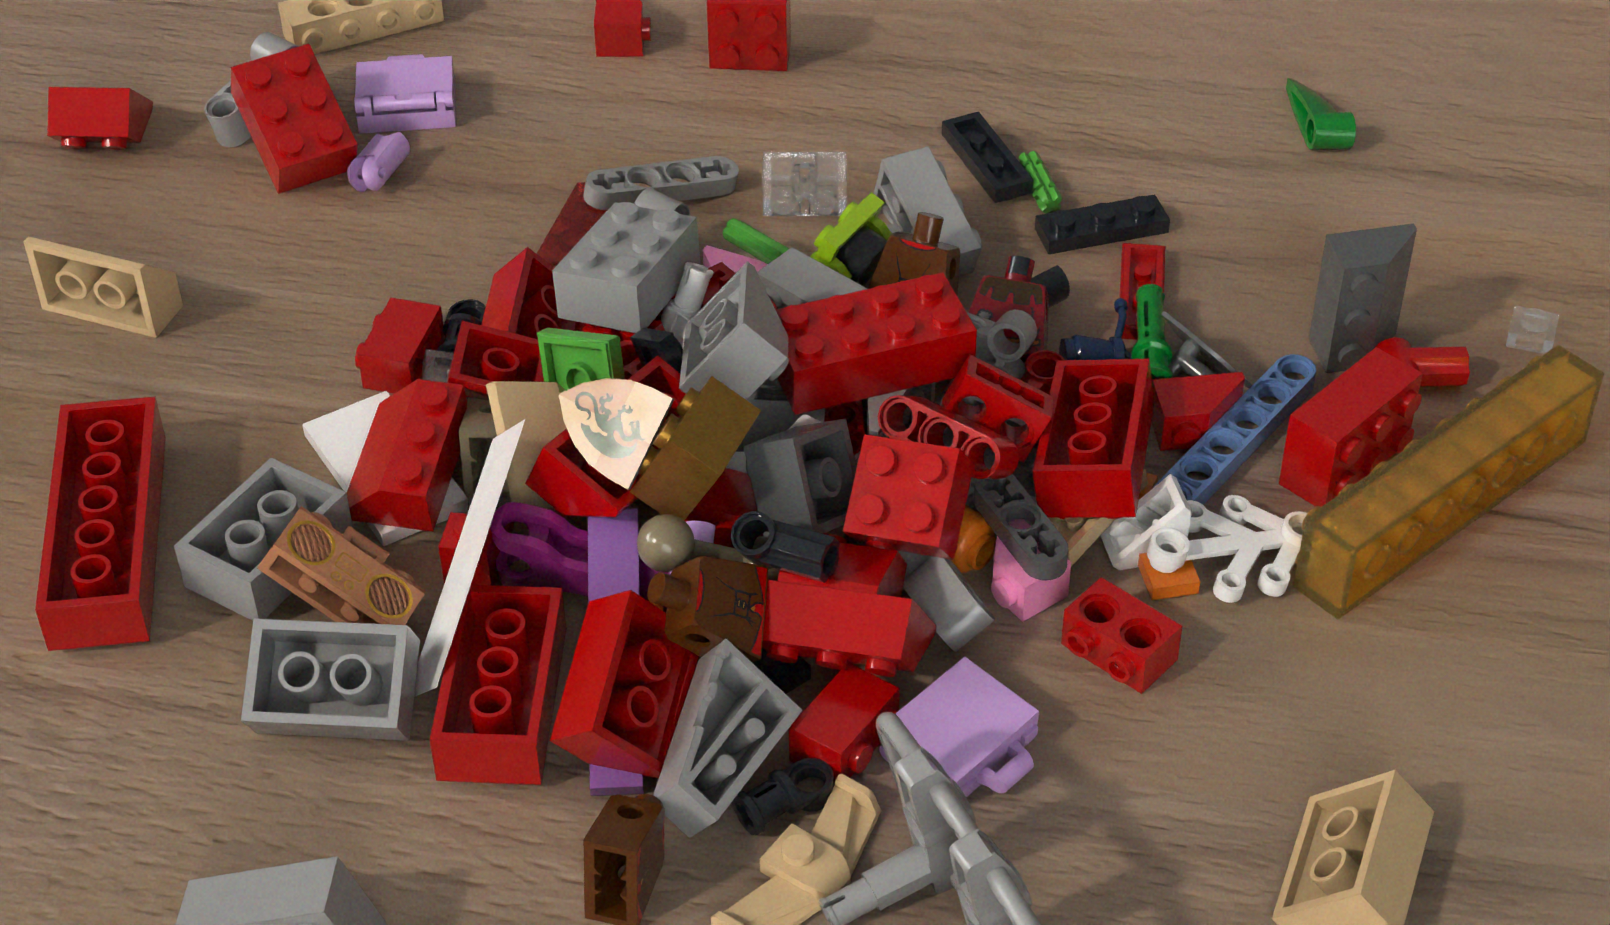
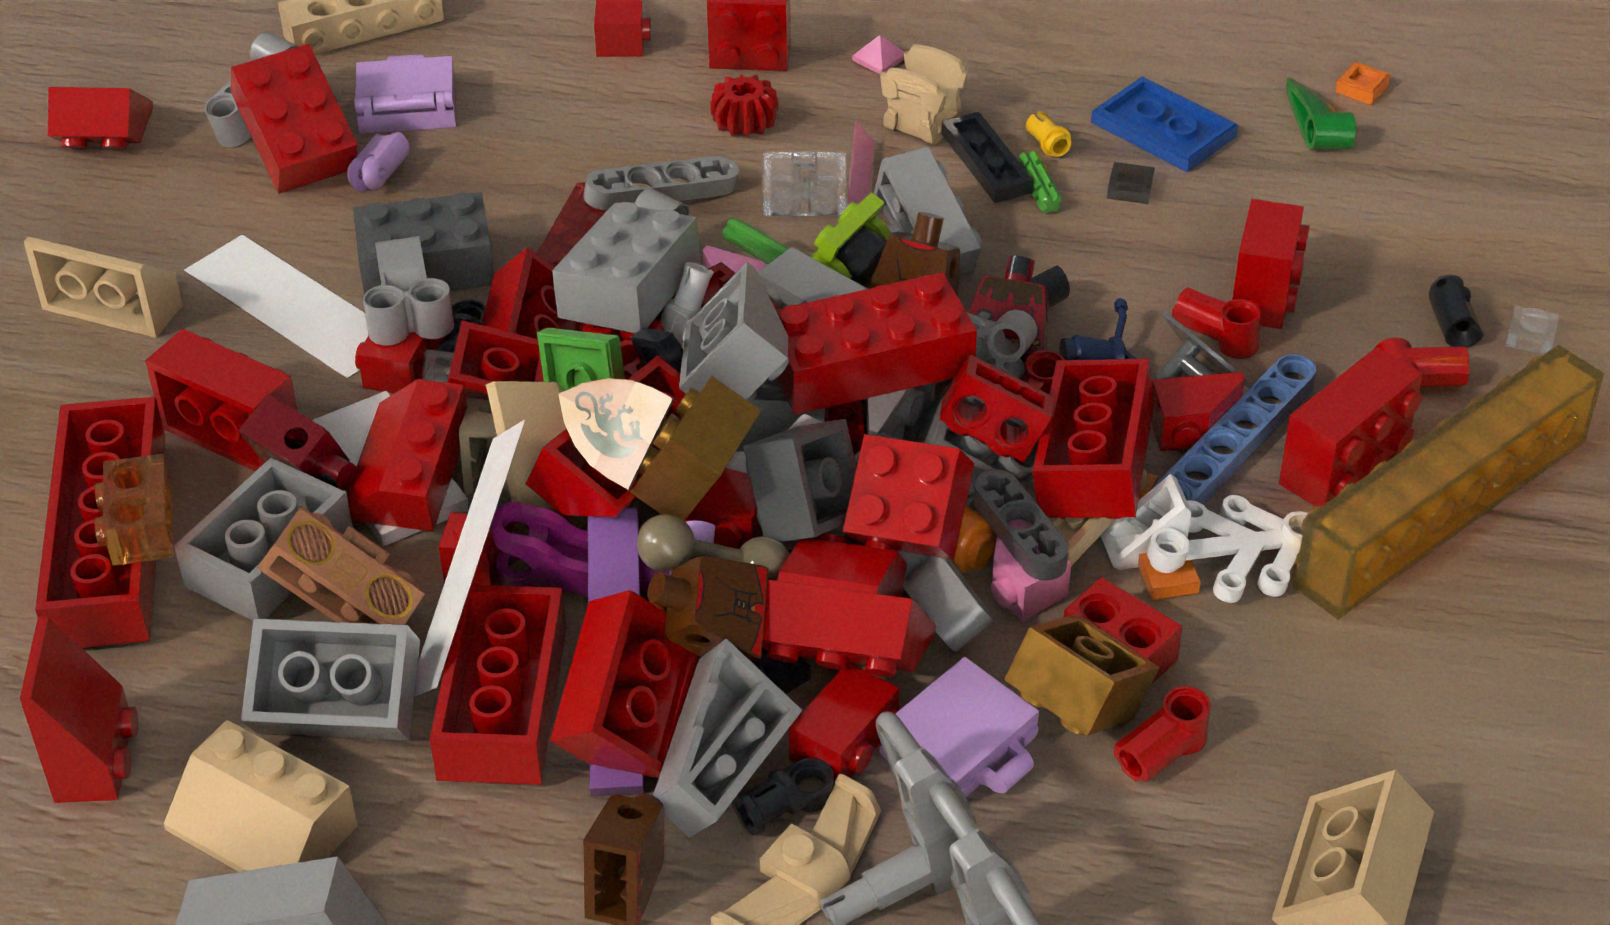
(76, 718): none -> red slope
(135, 510): none -> clear orange brick
(211, 392): none -> red brick
(258, 804): none -> tan slope
(286, 301): none -> white sticker
(312, 448): none -> dark red torso
(406, 297): none -> light grey piece
(450, 234): none -> dark grey brick
(744, 105): none -> red gear
(787, 546): black piece -> none
(861, 165): none -> bright pink sticker
(879, 55): none -> bright pink slope
(923, 92): none -> tan piece
(930, 423): red beam -> none
(1053, 139): none -> yellow pin
(1080, 674): none -> pearl gold brick
(1102, 224): black plate -> none
(1130, 182): none -> clear smoke tile
(1139, 266): red tile -> none
(1151, 331): green pin -> none
(1164, 124): none -> blue tile
(1166, 735): none -> red piece
(1231, 322): none -> red piece
(1270, 259): none -> red brick
(1359, 293): dark grey slope -> none
(1363, 83): none -> orange tile
(1454, 312): none -> black piece

